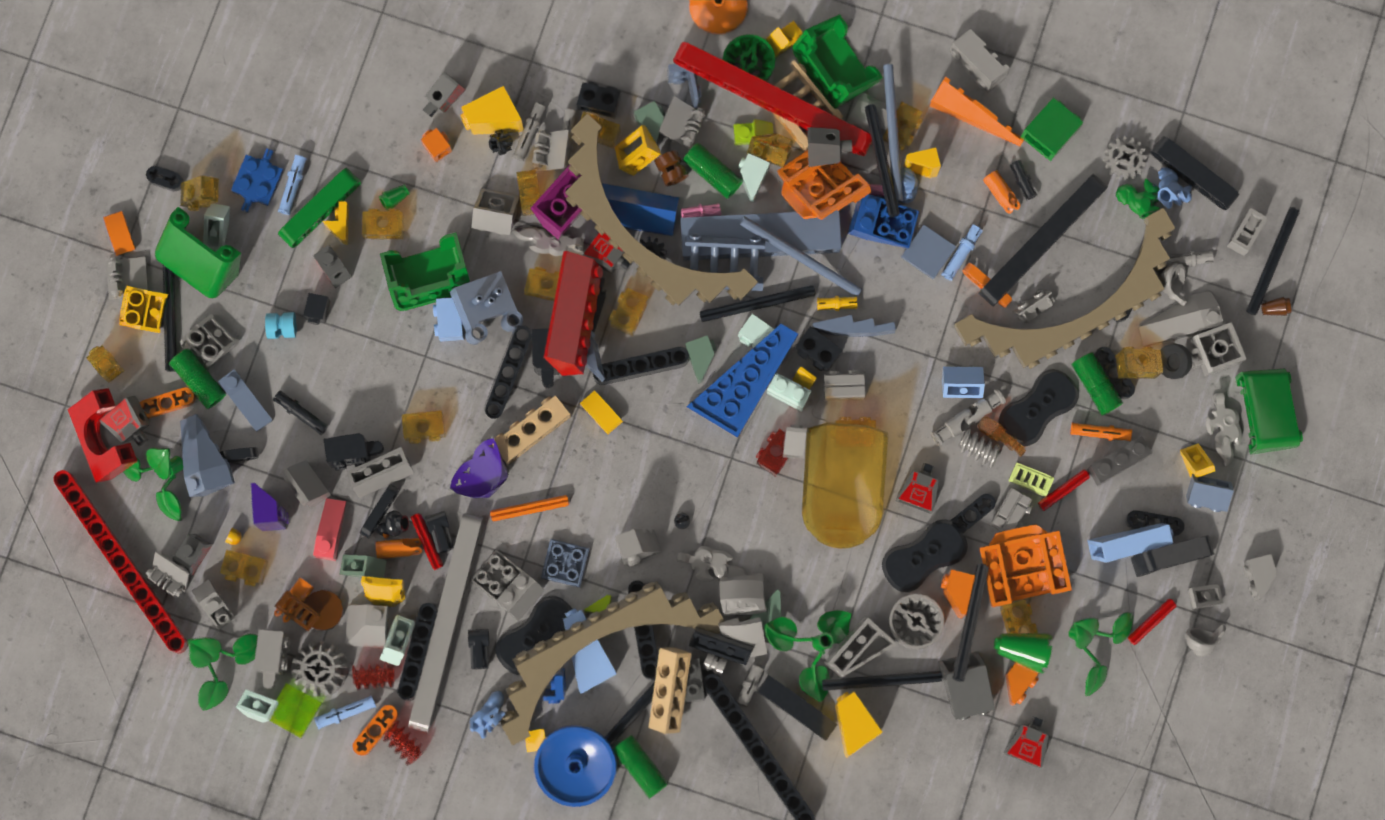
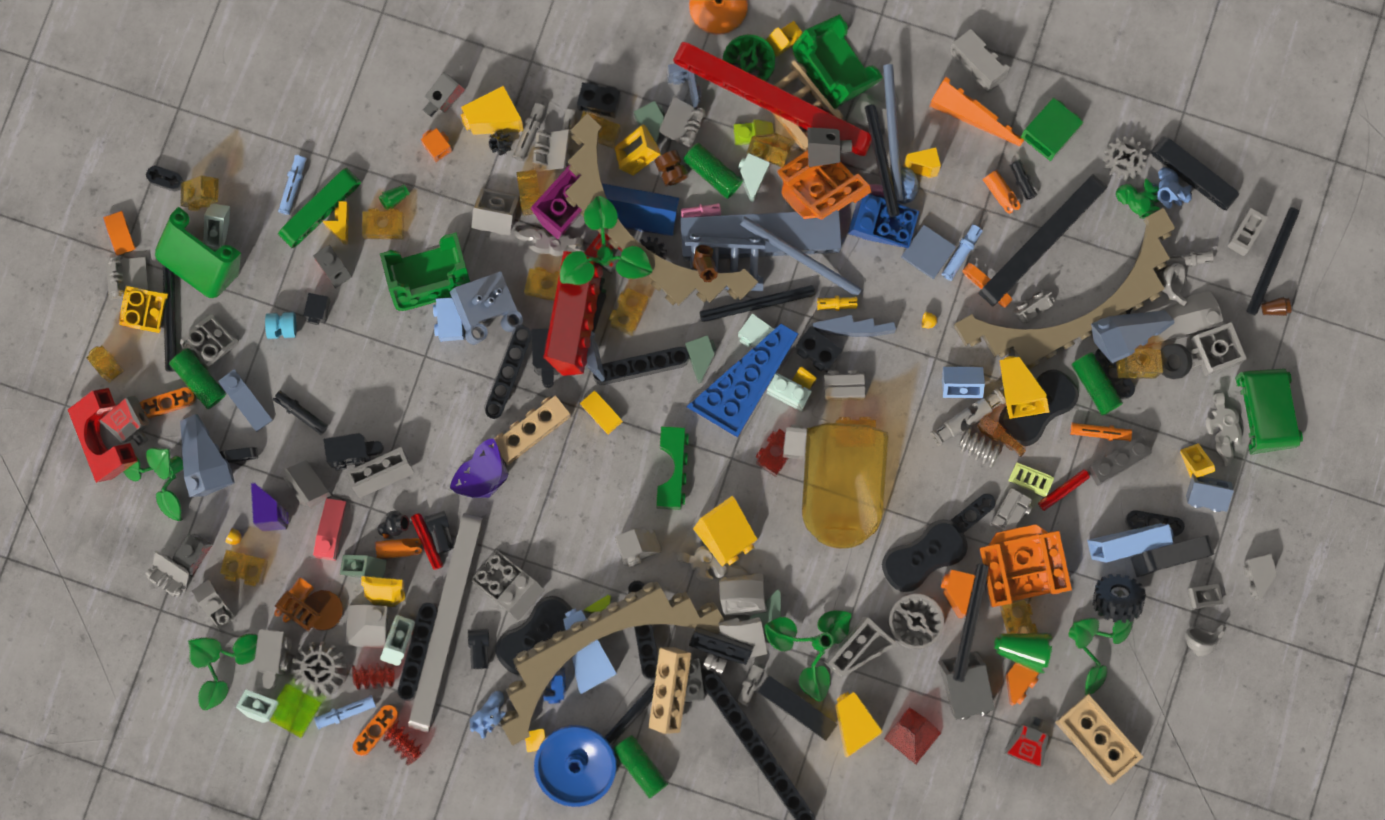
(112, 555): red beam -> none
(256, 180): blue plate -> none
(379, 511): black beam -> none
(412, 422): clear yellow brick -> none
(529, 508): orange axle -> none
(565, 563): sand blue tile -> none
(633, 260): none -> green plant
(672, 442): none -> green arch
(683, 525): black hinge -> none
(704, 263): none -> reddish brown piece
(726, 532): none -> yellow slope
(882, 680): black axle -> none
(912, 118): clear yellow brick -> none
(912, 735): none -> clear red slope
(920, 490): torso -> none
(929, 320): none -> yellow hinge
(1021, 389): none -> yellow slope
(1112, 739): none -> tan brick
(1119, 598): none -> black bush
(1121, 334): none -> sand blue wedge
(1152, 621): red axle -> none

